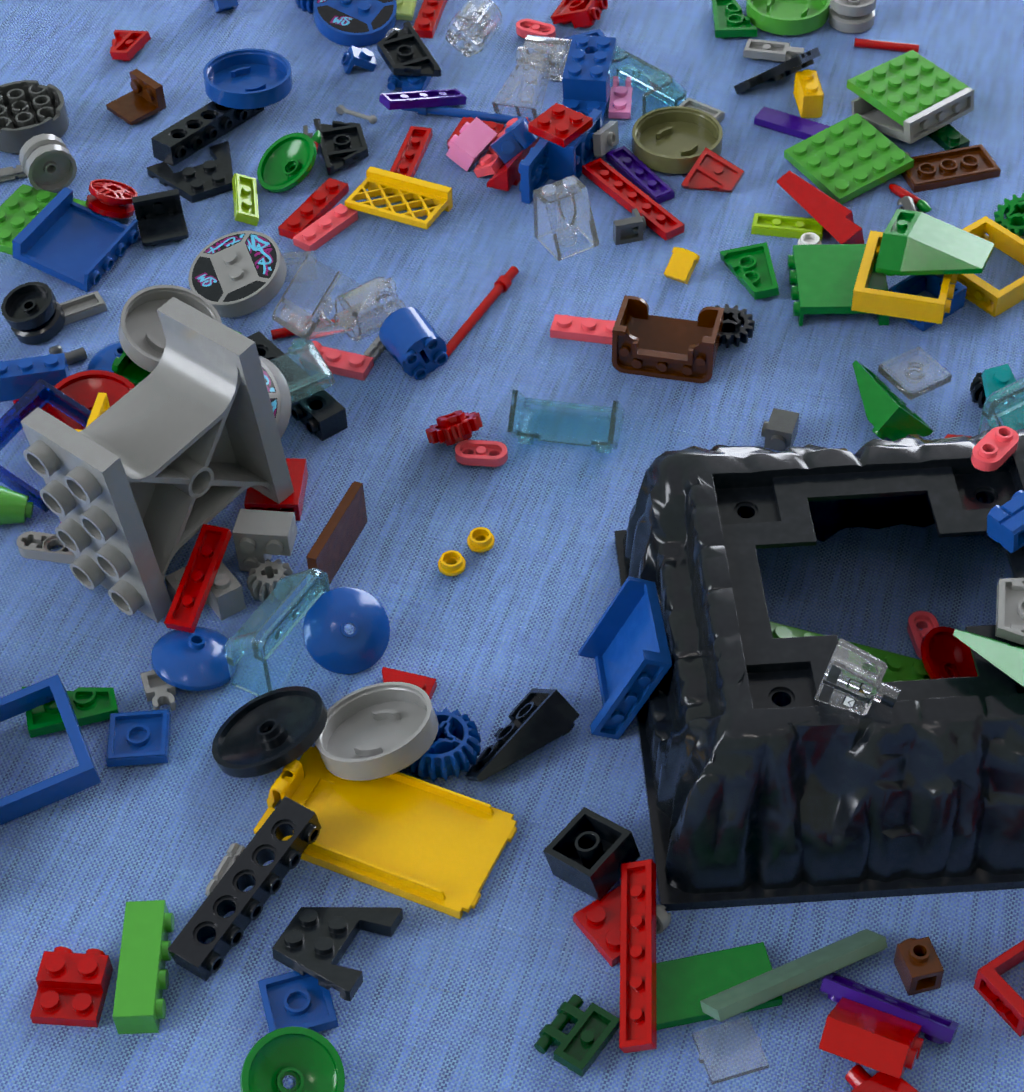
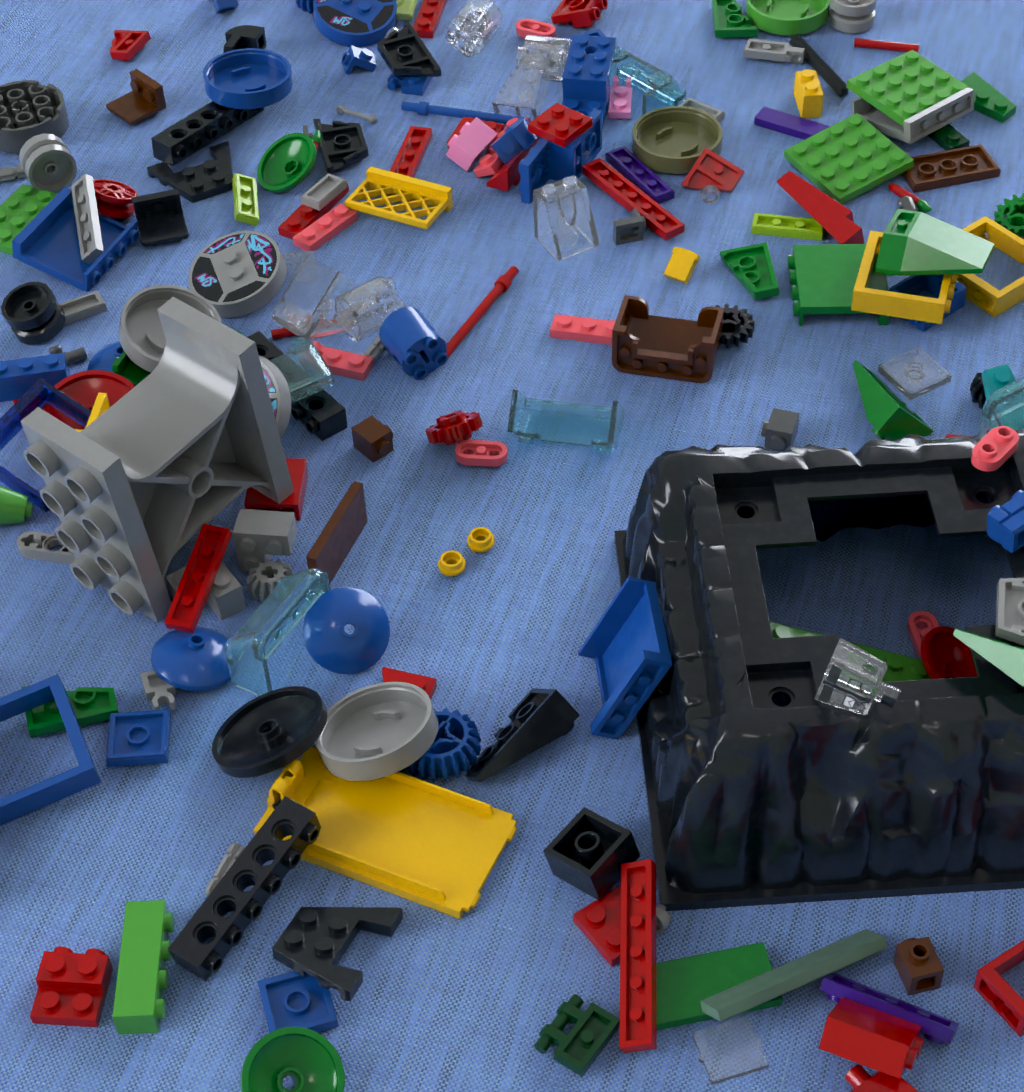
(87, 218): none -> light grey plate
(245, 37): none -> black brick
(323, 191): none -> light grey tile
(372, 438): none -> reddish brown brick
(422, 99): dark purple tile -> none
(605, 138): light grey plate -> none
(710, 189): none -> clear hinge
(780, 71): black wing -> none
(809, 239): white plate -> none
(820, 66): none -> black axle
(989, 100): none -> green wing

